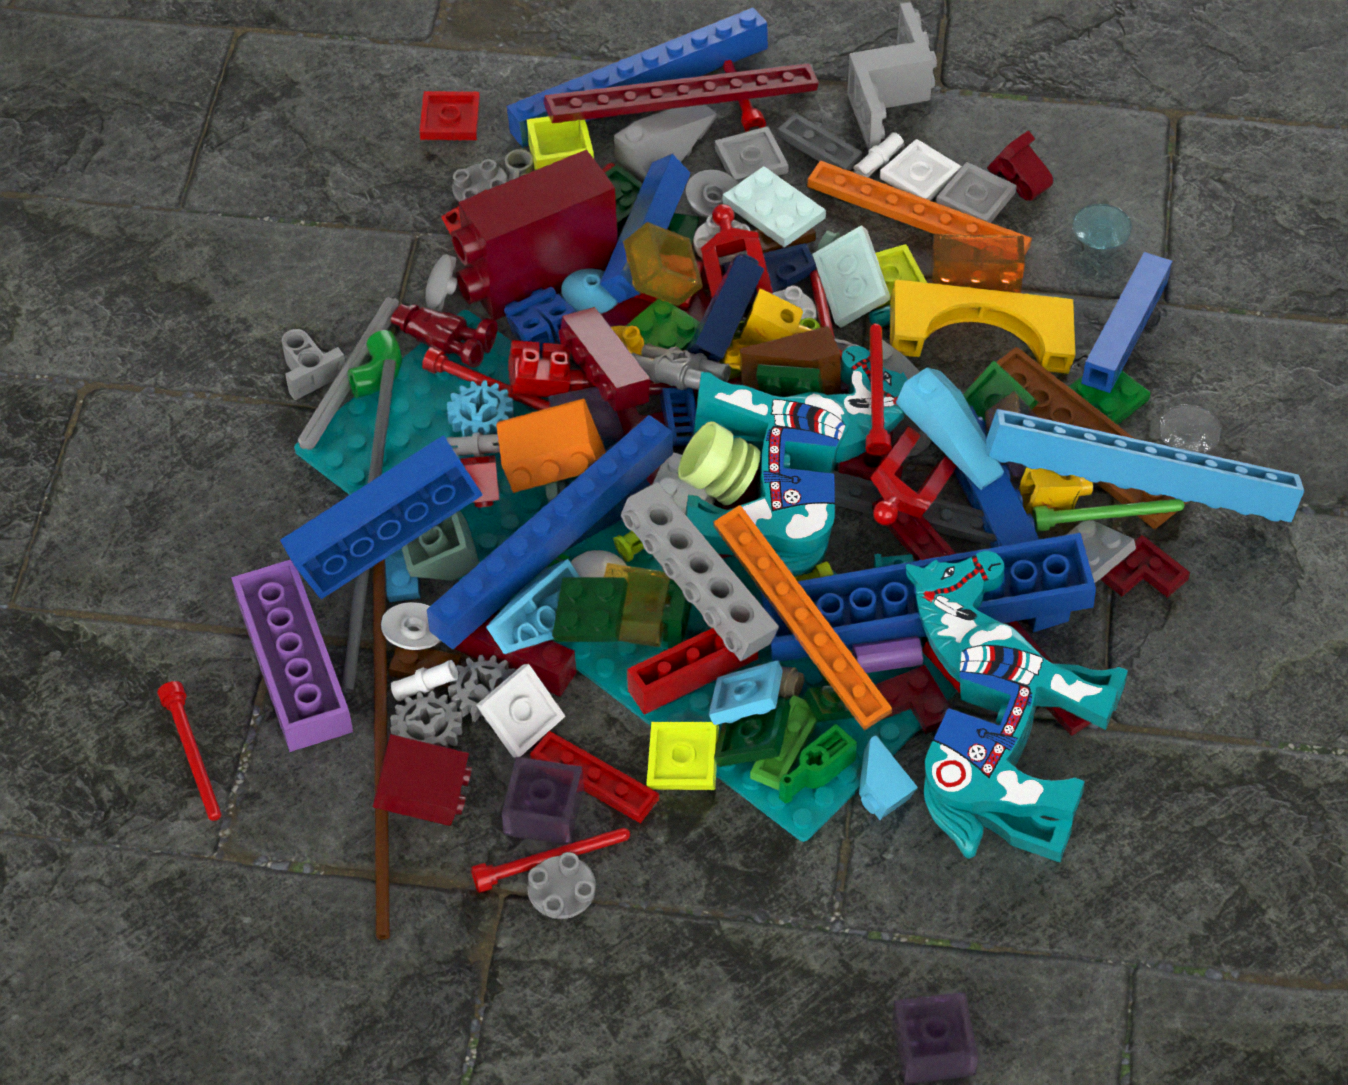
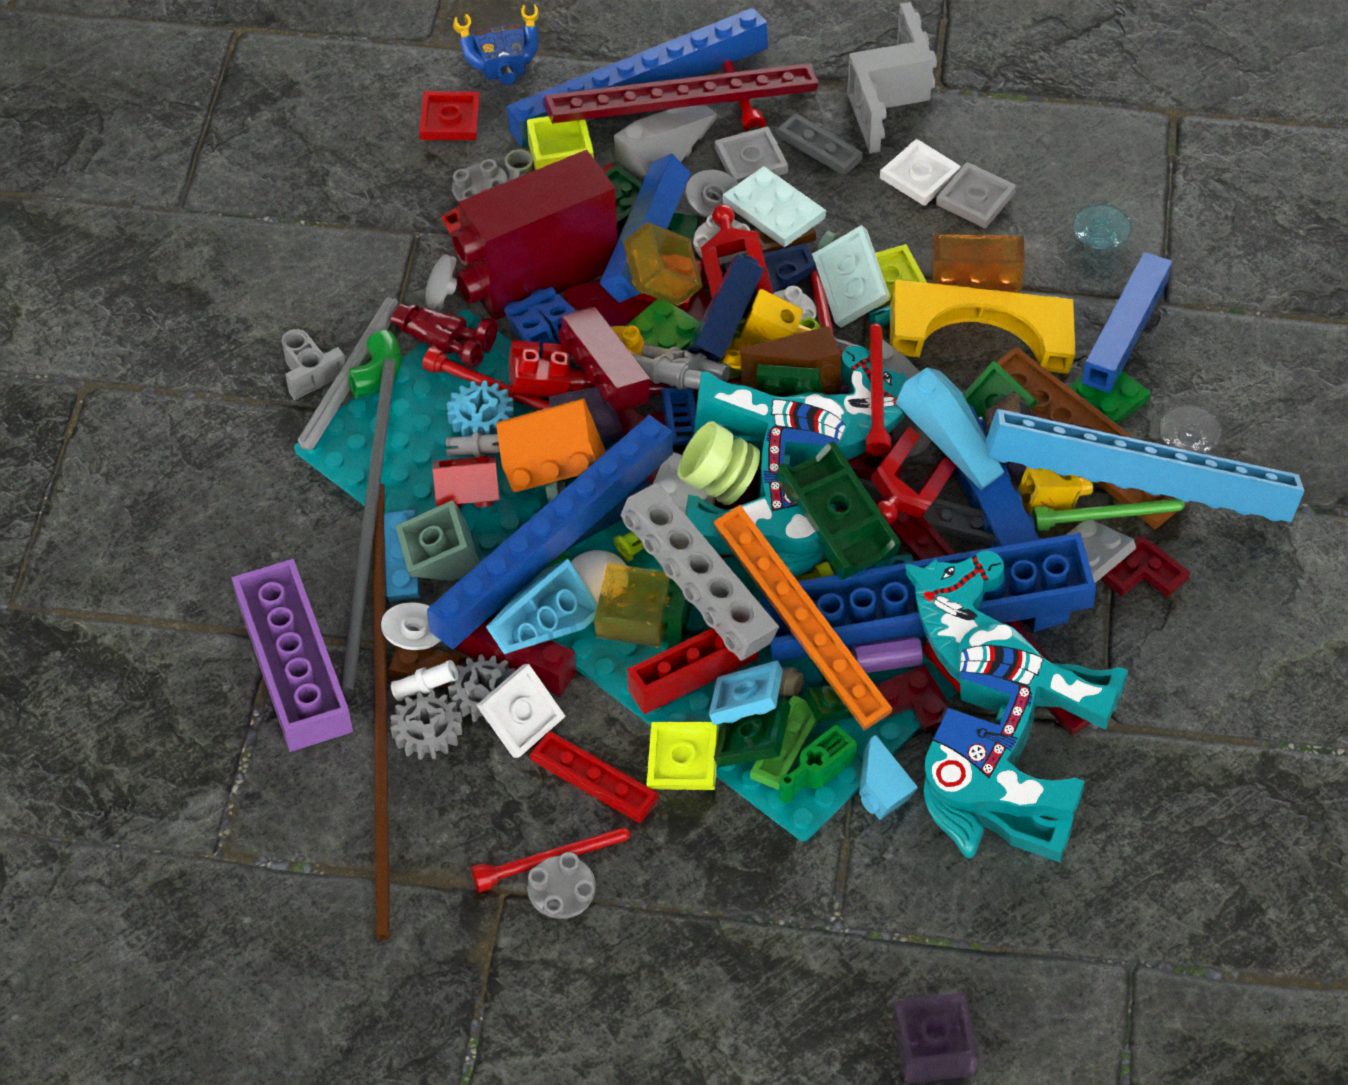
(173, 698): red piece -> none
(381, 517): blue brick -> none
(422, 780): dark red brick -> none
(501, 49): none -> blue torso
(542, 800): clear purple brick -> none
(584, 291): medium azure dish -> none
(590, 609): dark green plate -> none
(851, 537): none -> dark green piece
(879, 155): white pin -> none
(901, 204): orange plate -> none
(1022, 167): dark red tile -> none

